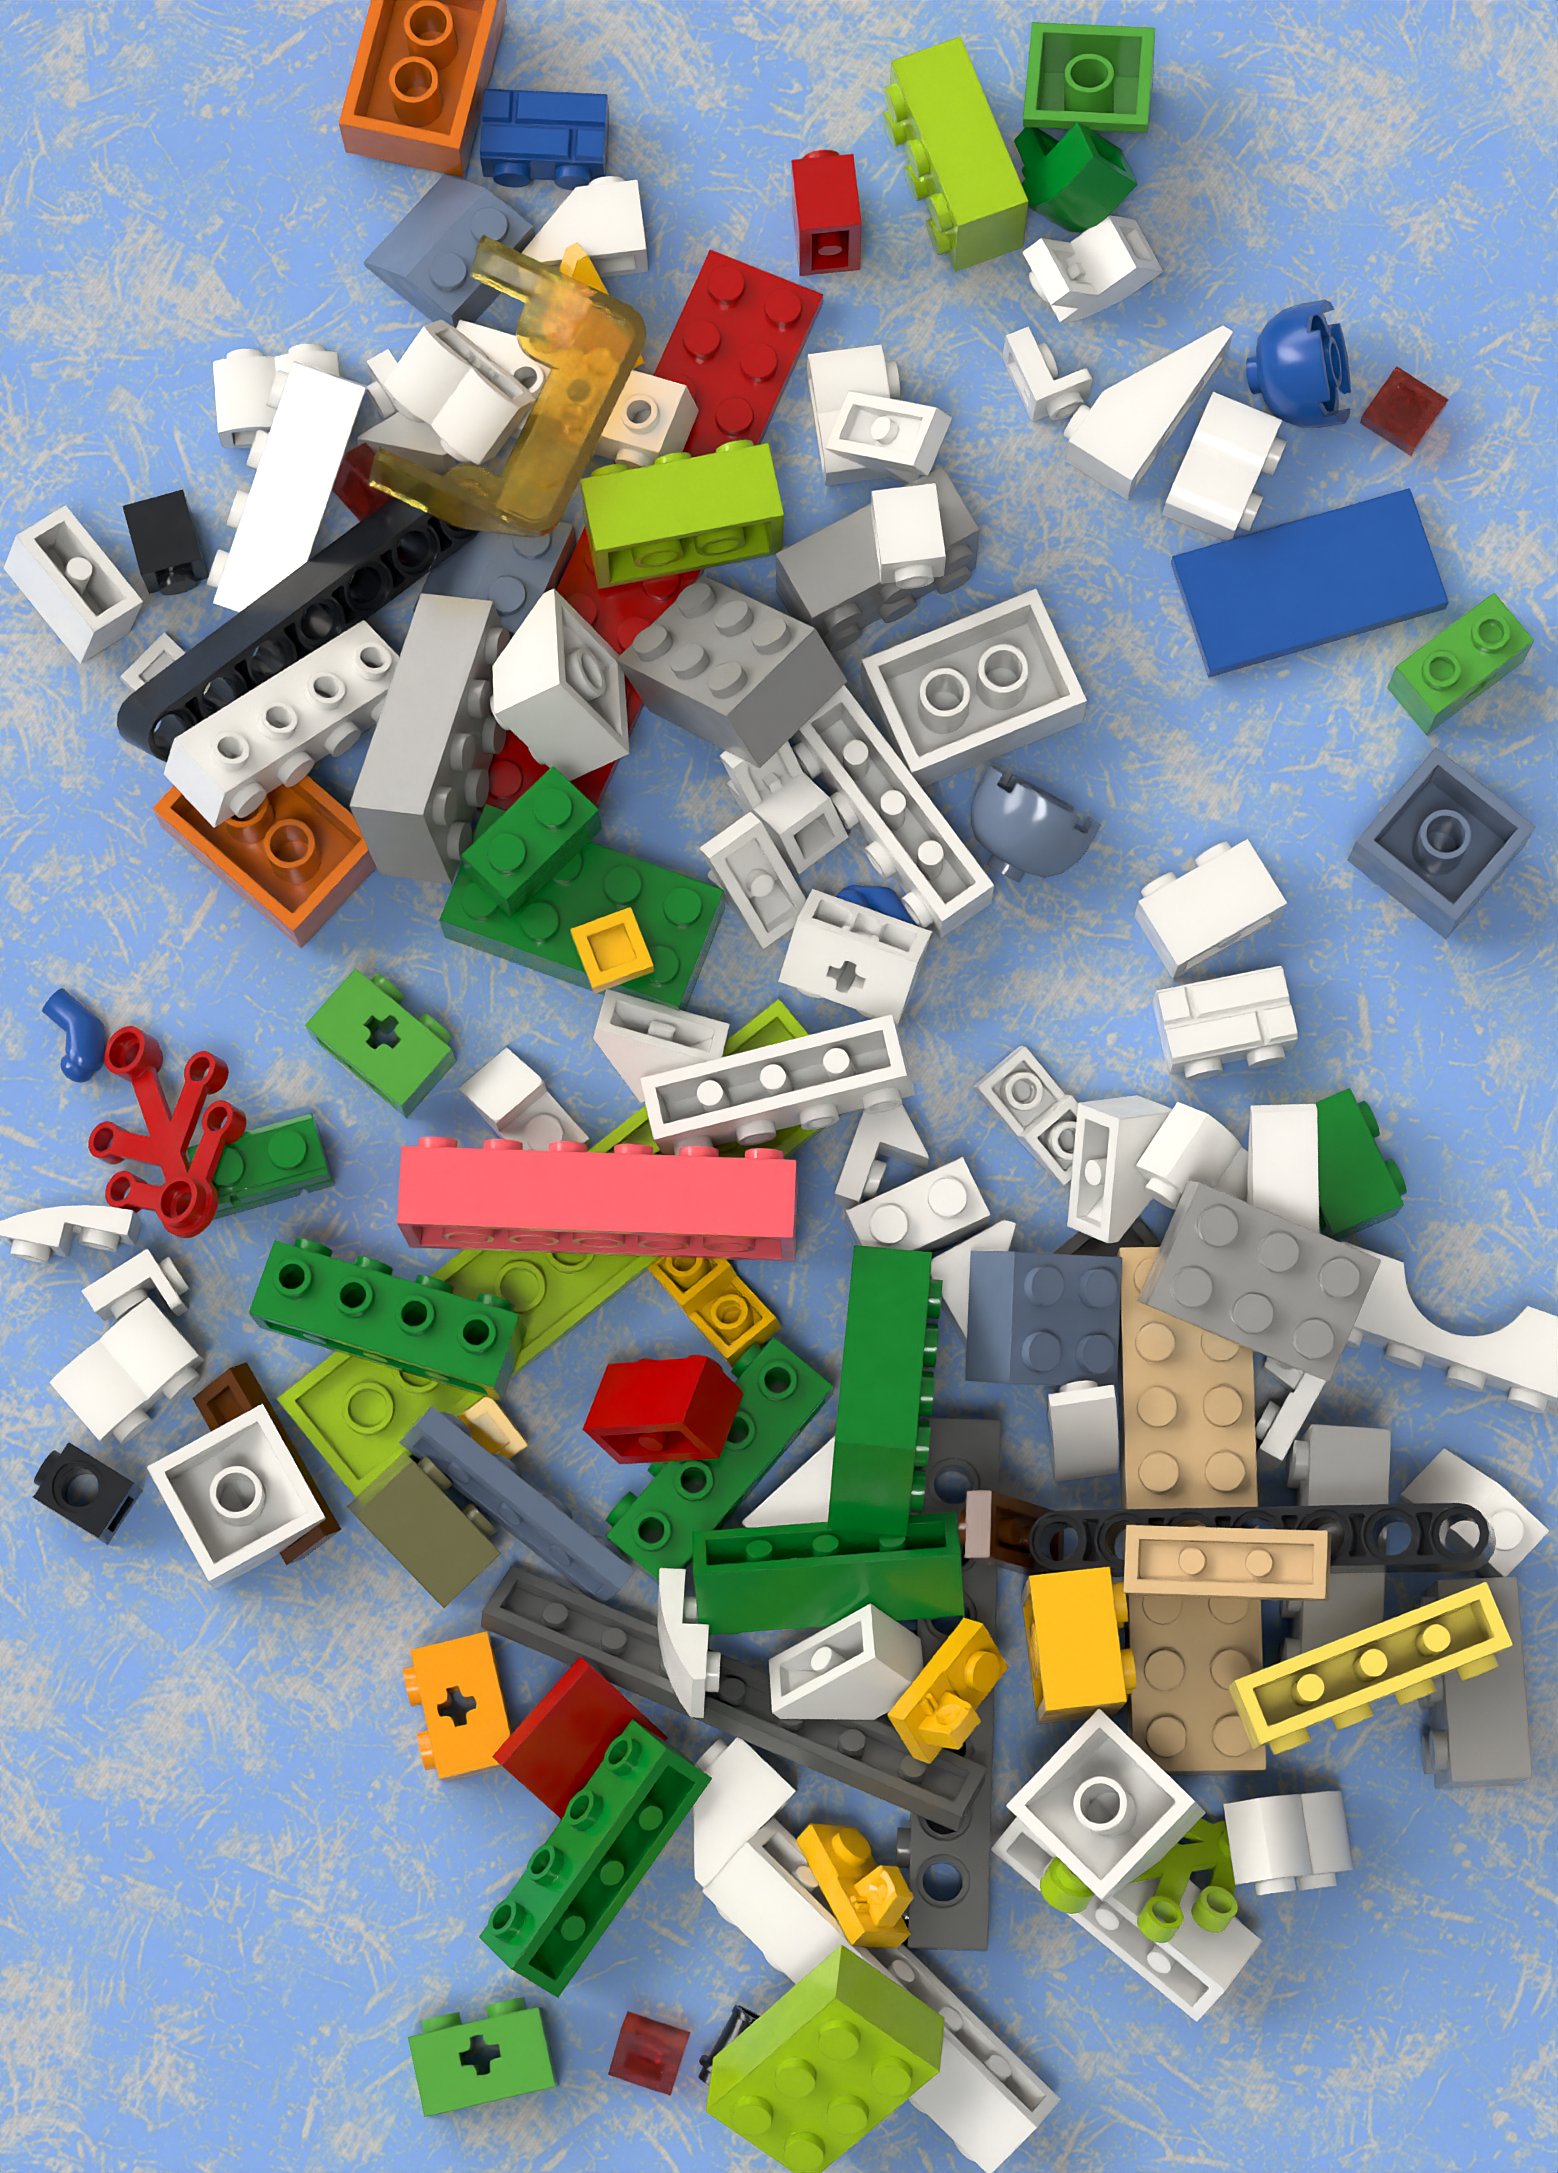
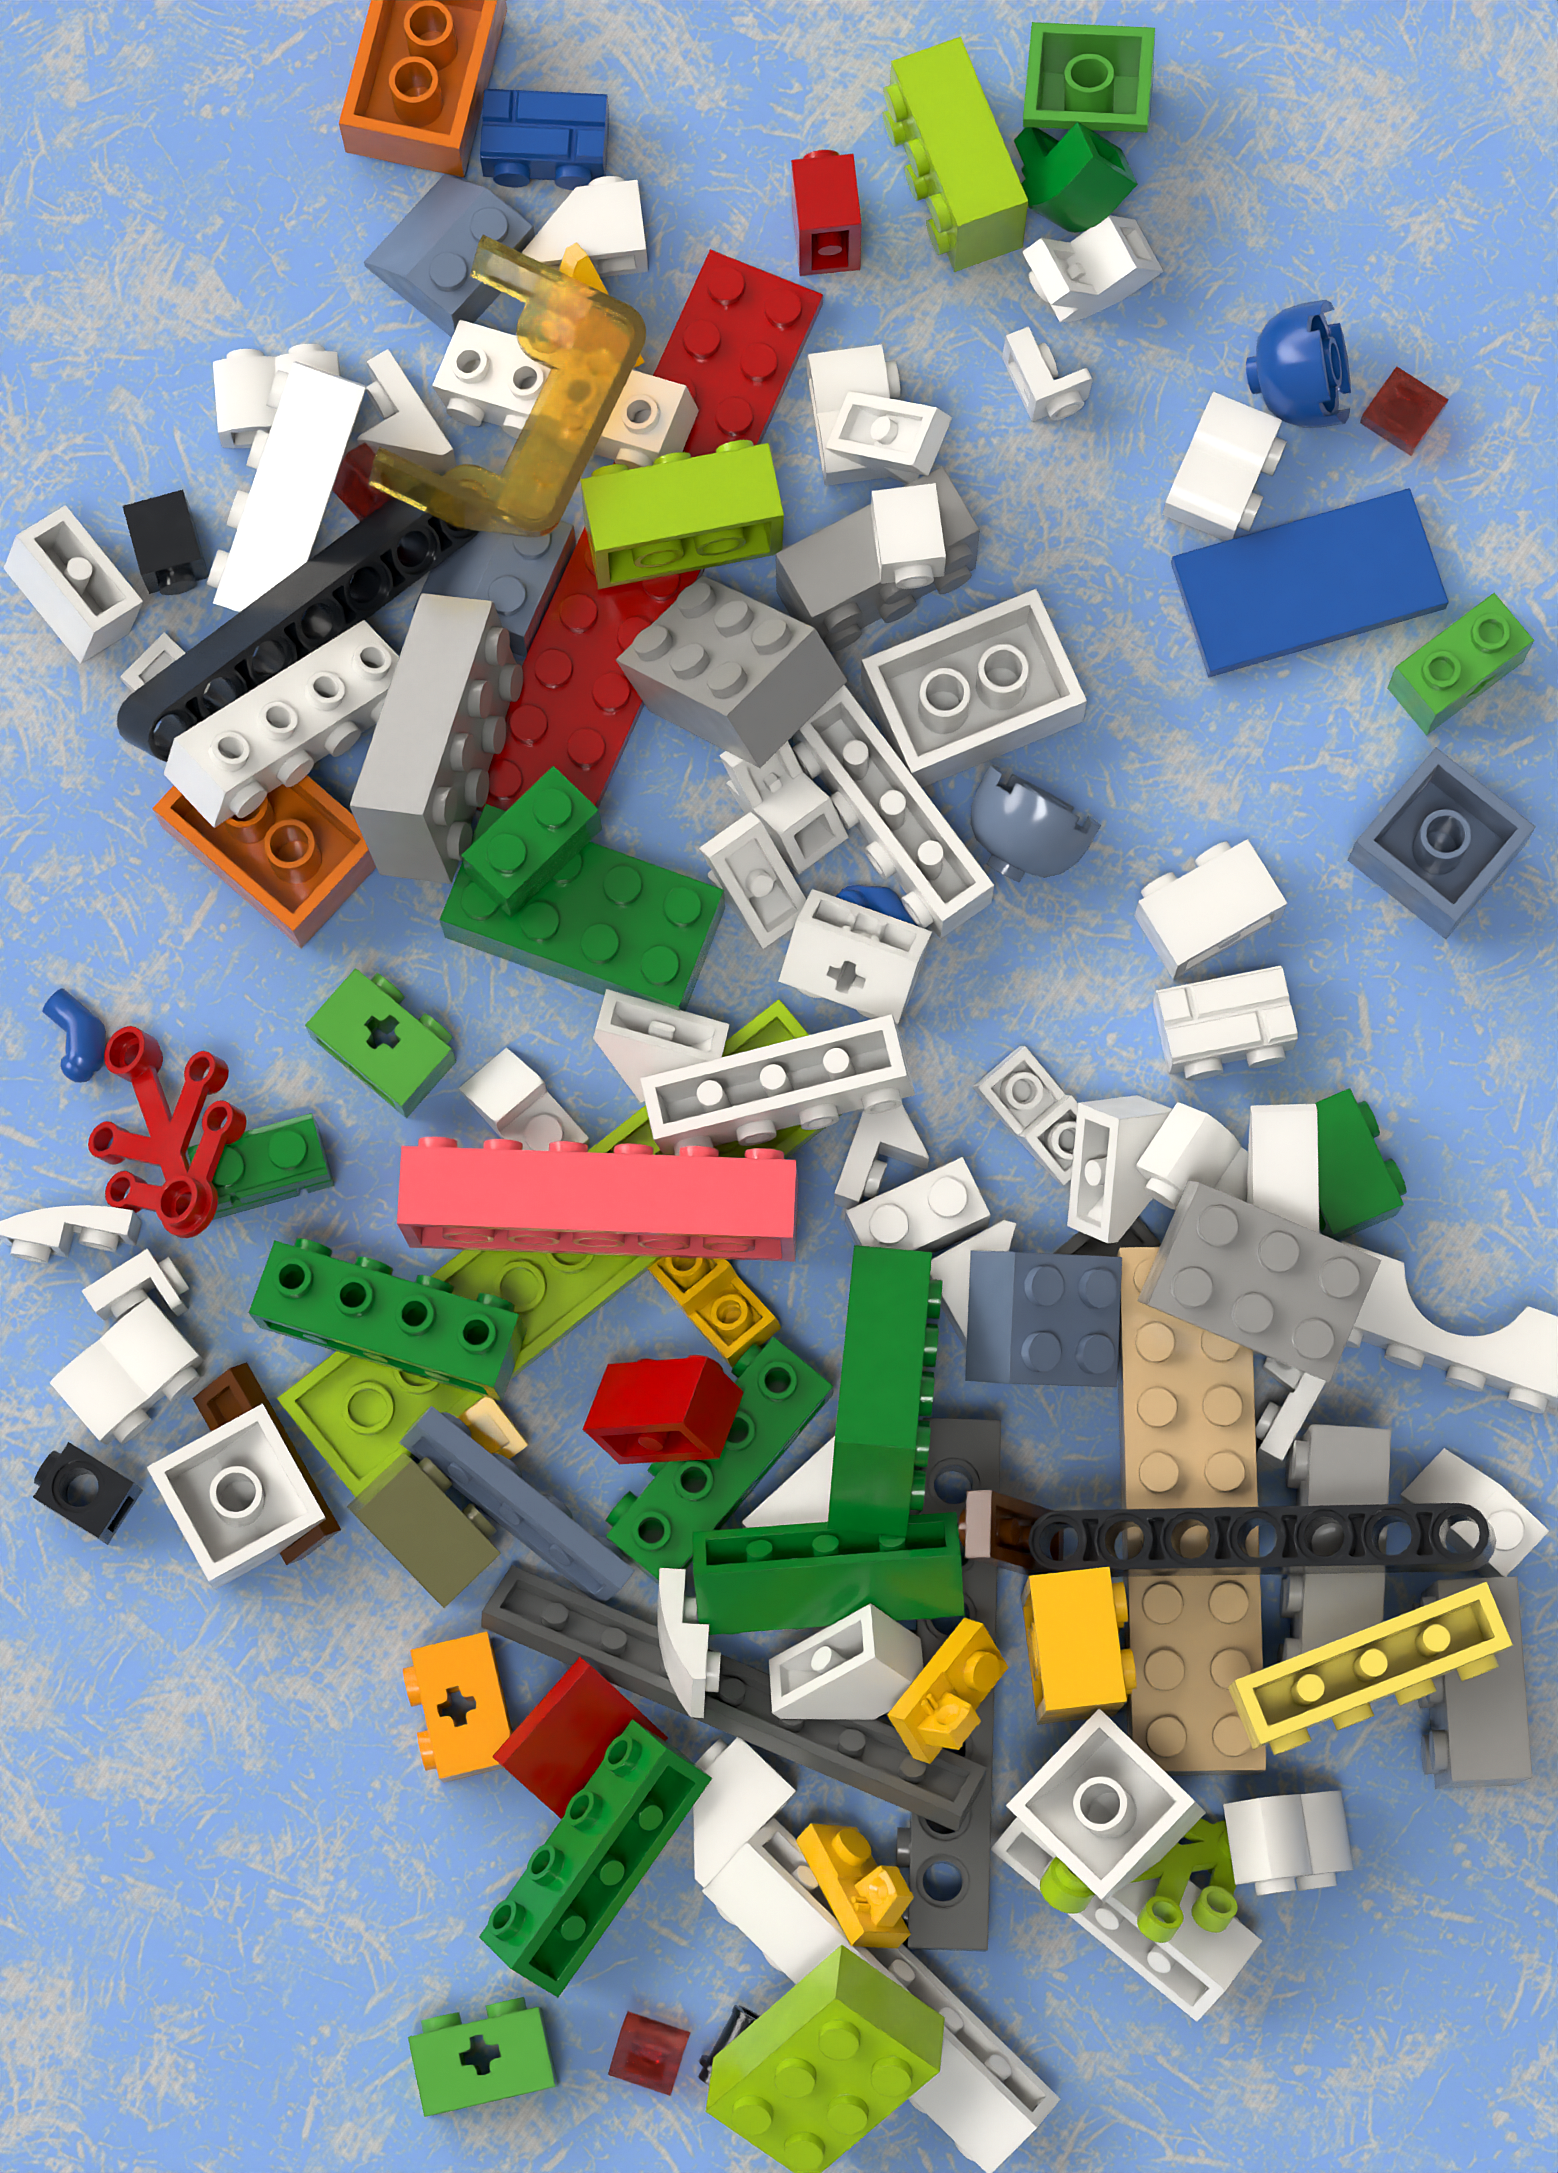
(458, 393): white brick -> none
(562, 690): white slope -> none
(612, 950): yellow plate -> none
(1083, 1431): white slope -> none
(1139, 415): white slope -> none
(1227, 1563): tan plate -> none

